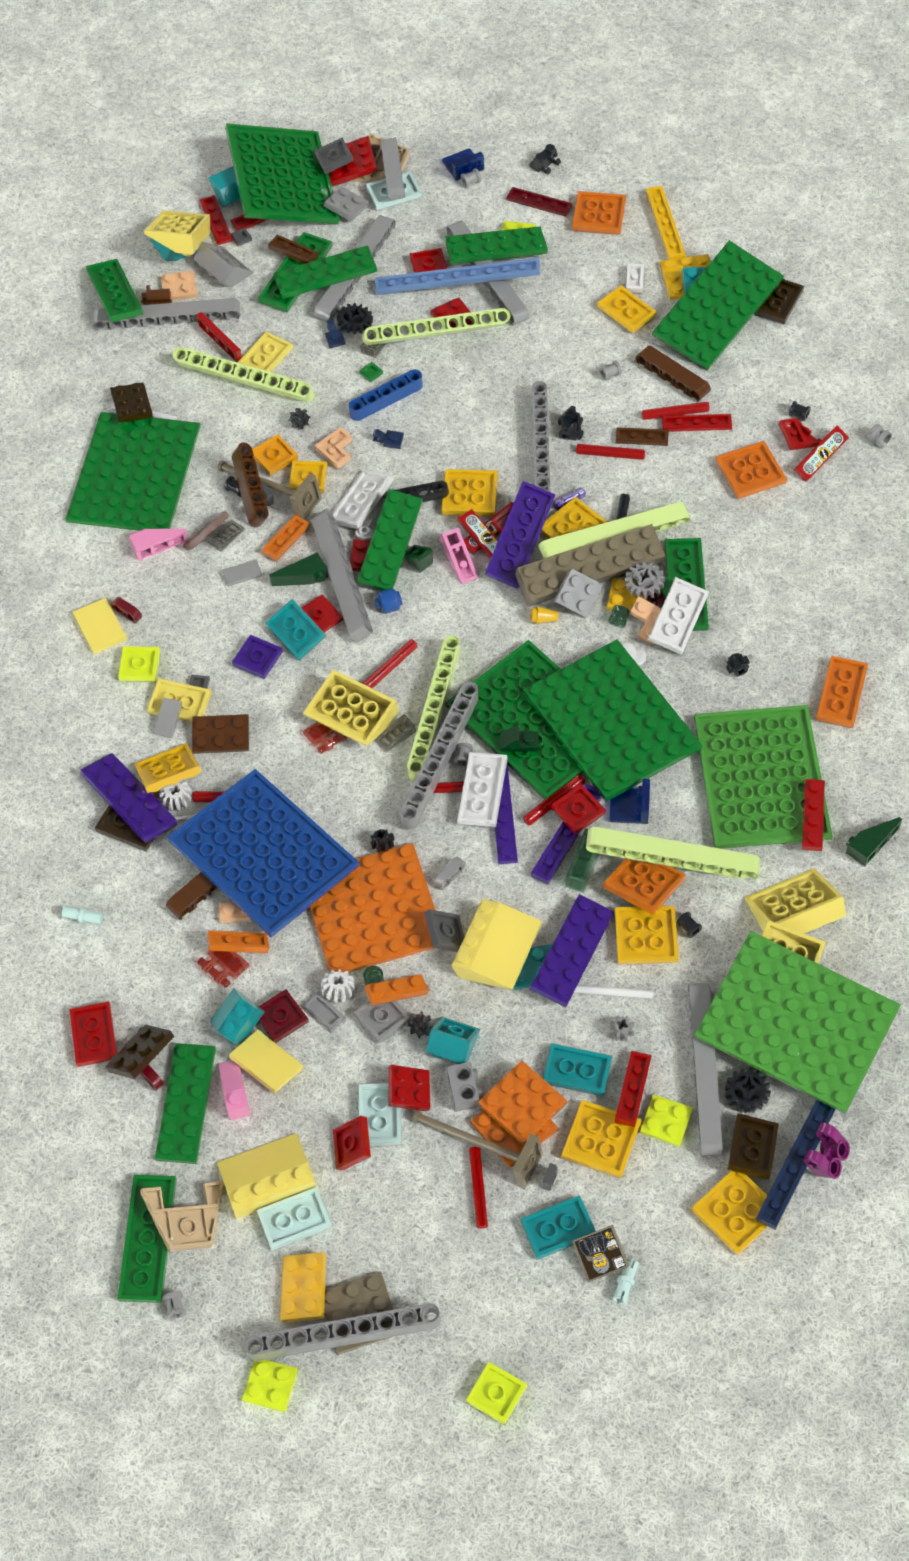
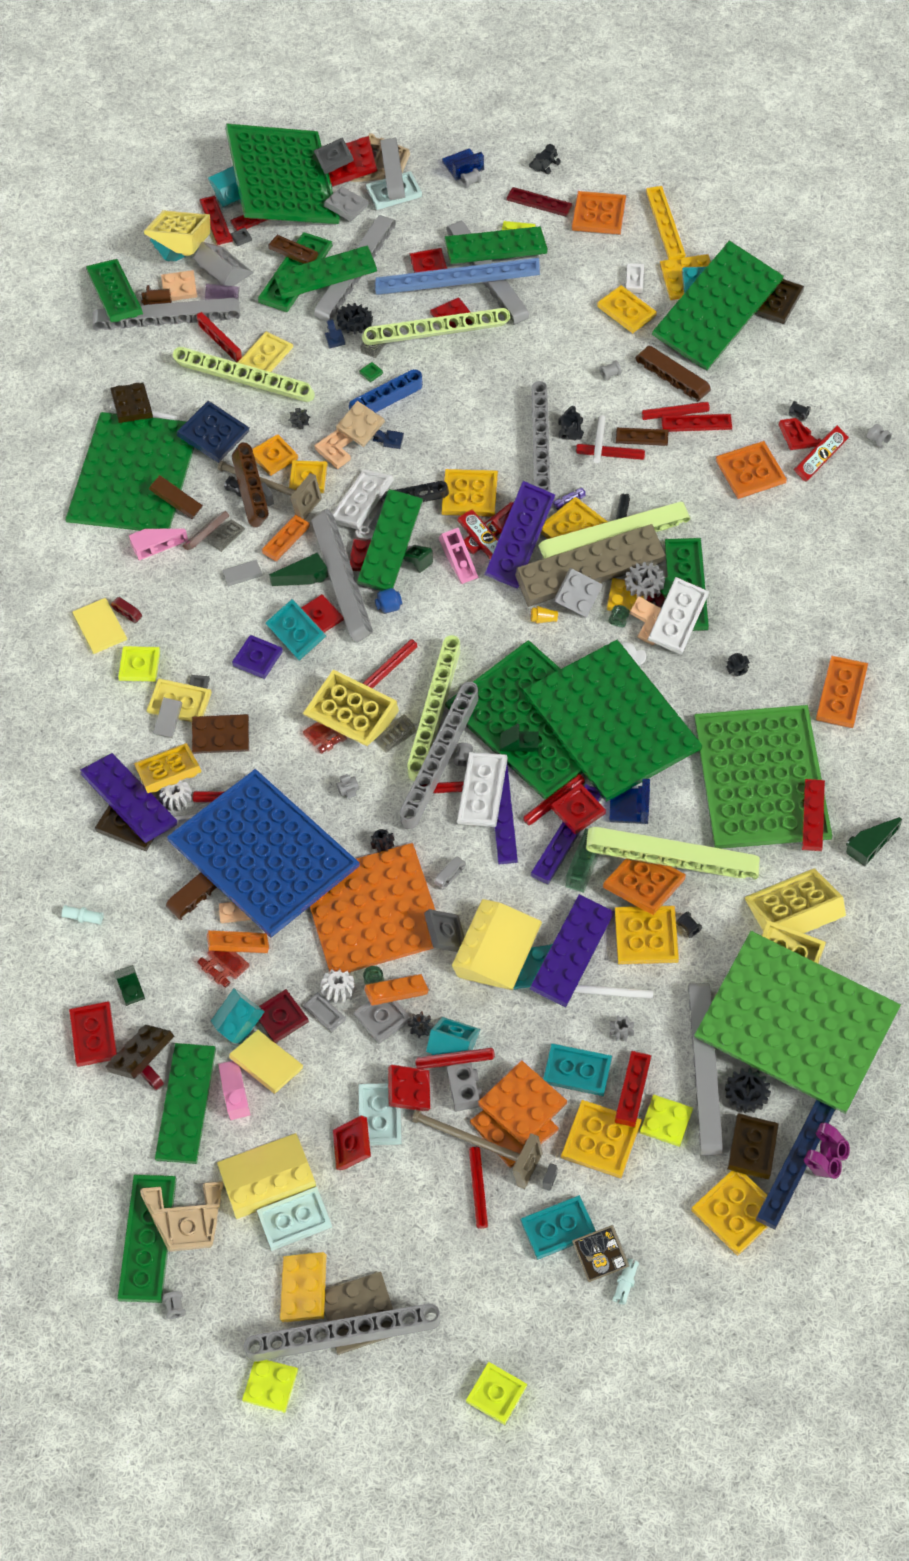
(129, 985): none -> dark green slope
(175, 497): none -> reddish brown tile
(213, 431): none -> dark blue plate
(216, 291): none -> clear purple plate
(347, 786): none -> light grey gear
(360, 424): none -> tan plate
(455, 1058): none -> red axle
(599, 439): none -> white bar

